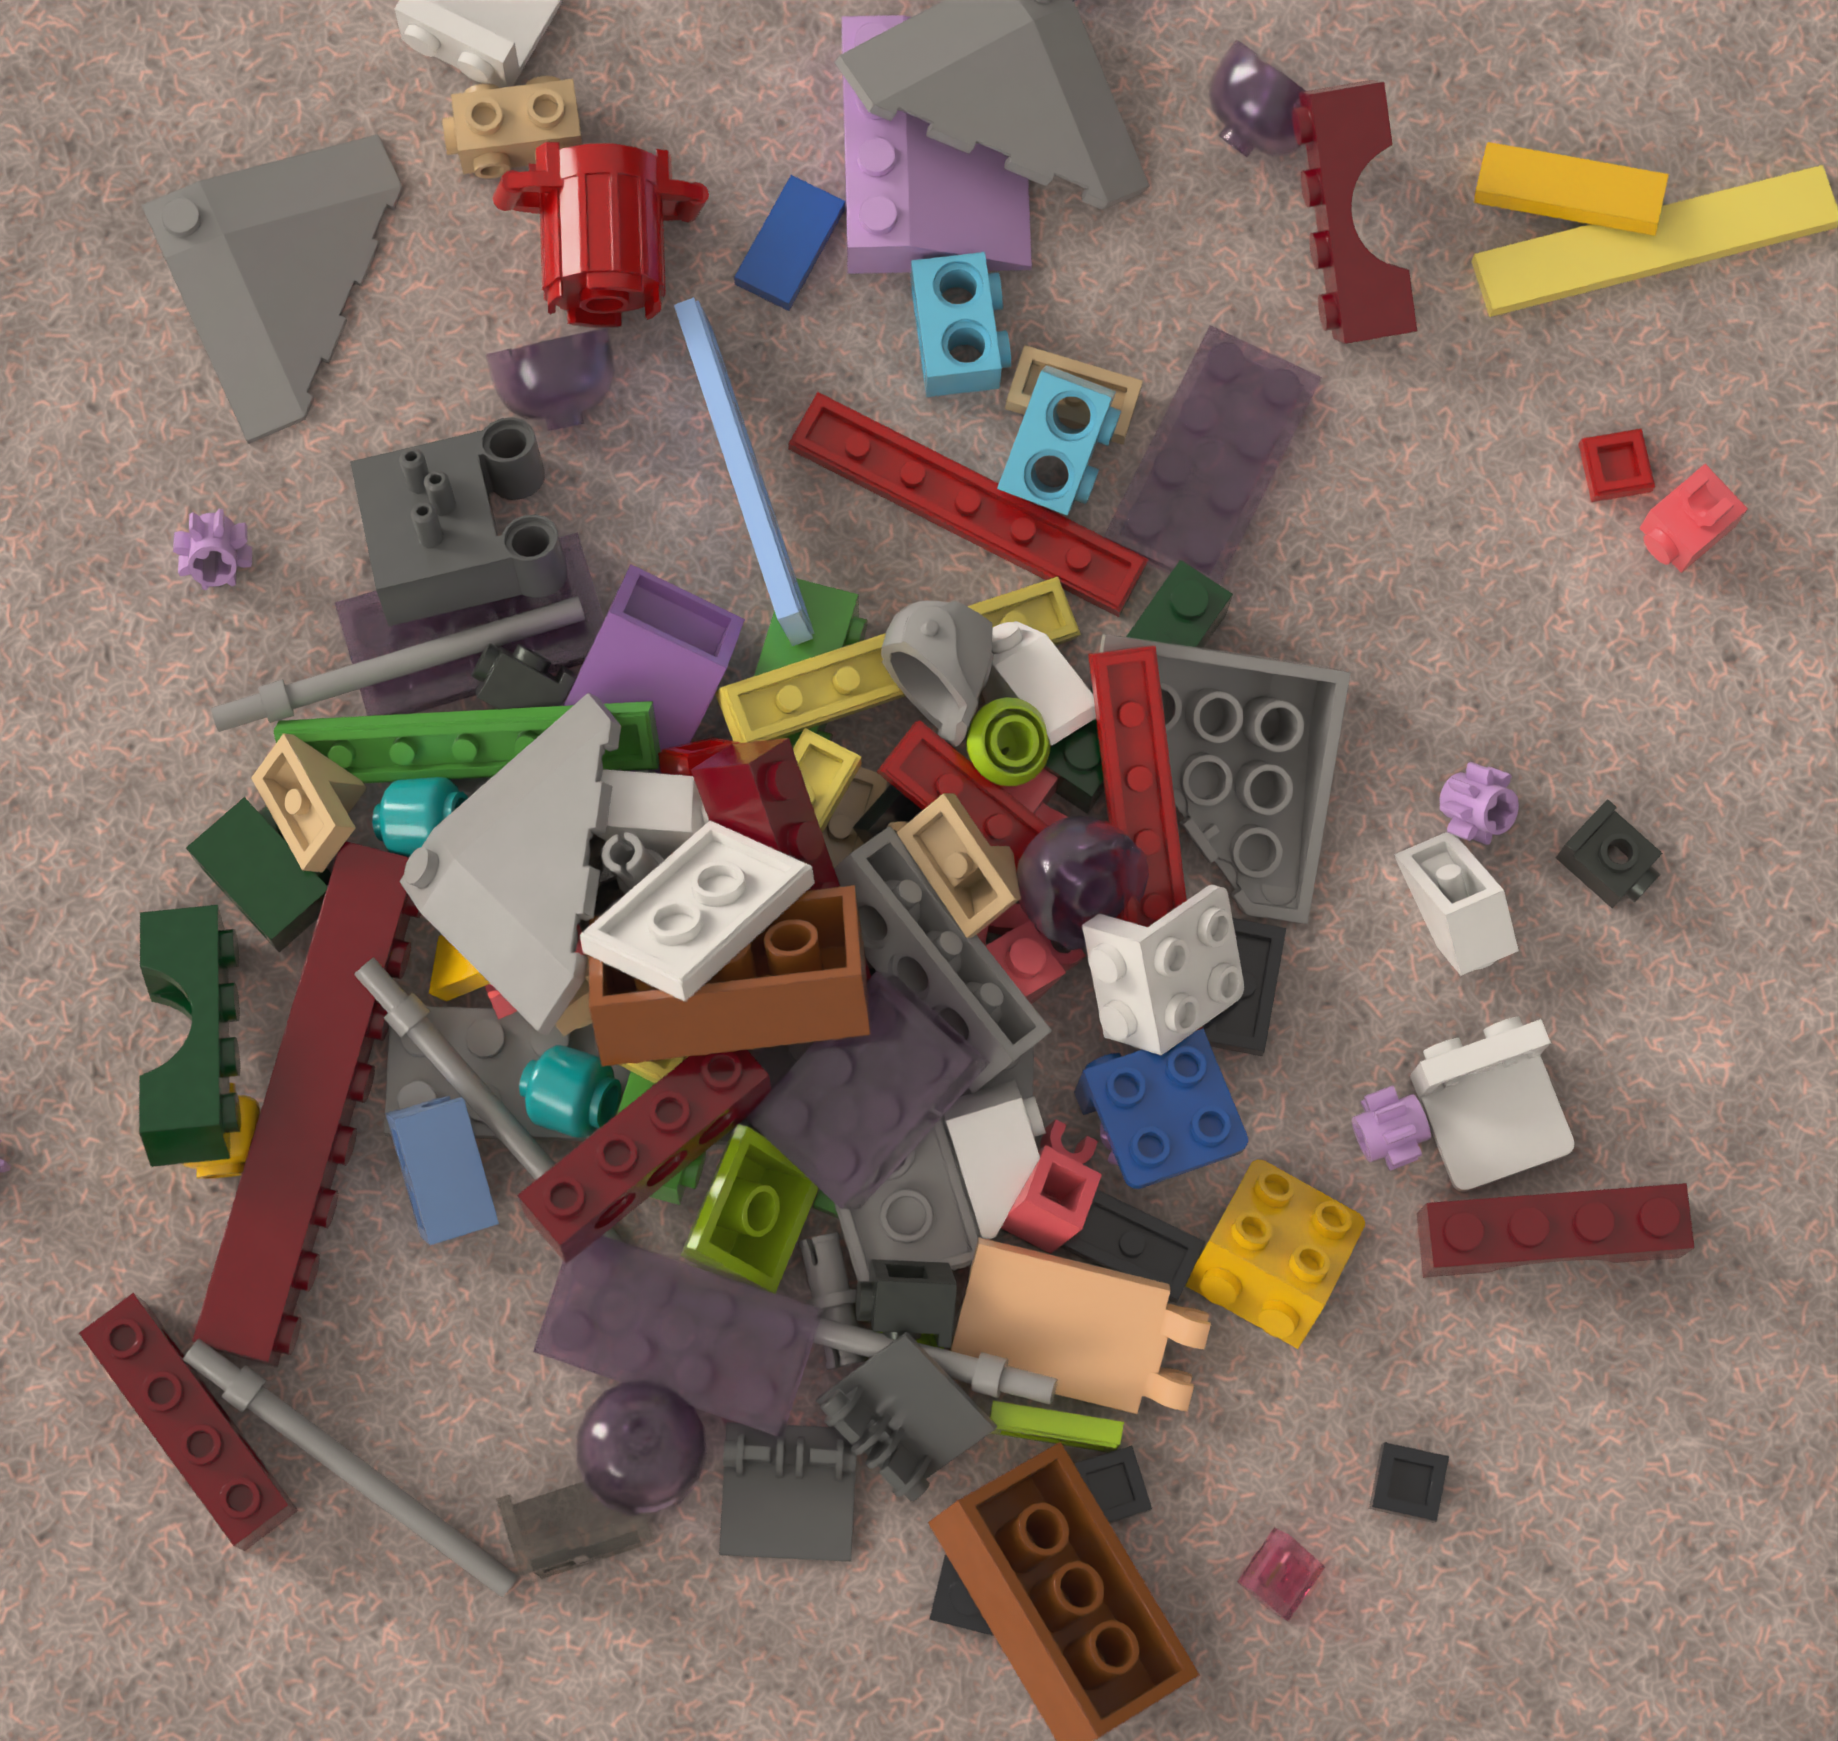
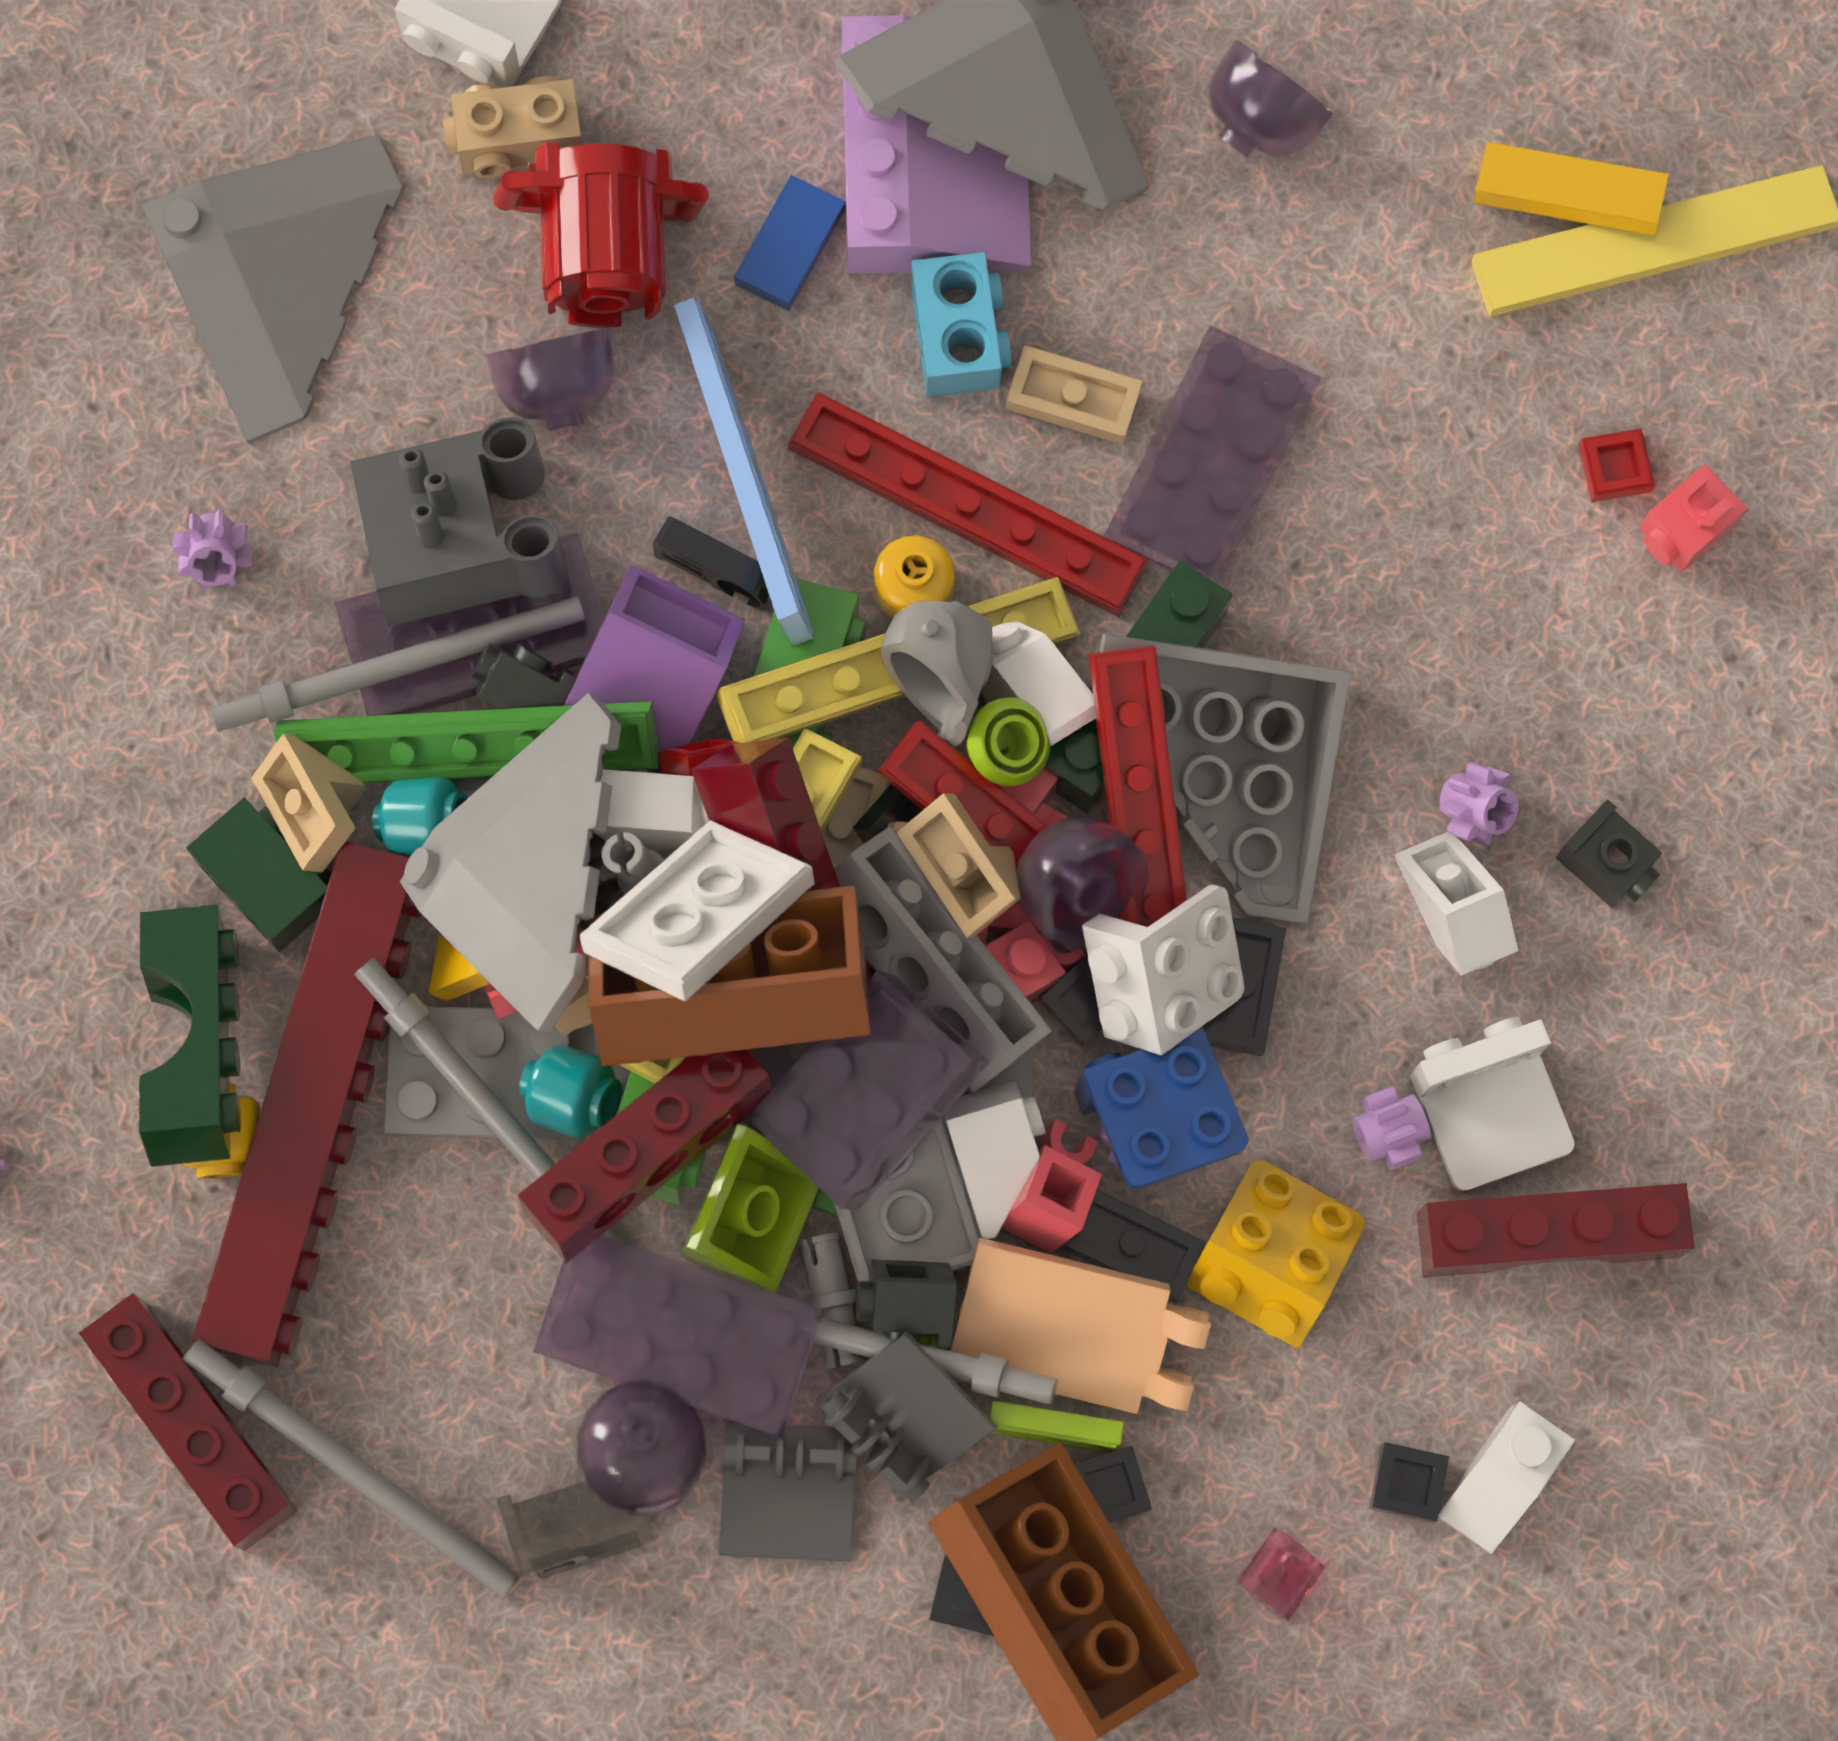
(442, 1169): medium blue hinge -> none
(711, 561): none -> black piece
(916, 558): none -> yellow head
(1046, 435): medium azure brick -> none
(1074, 1003): none -> black plate
(1342, 134): dark red arch -> none
(1505, 1477): none -> white slope

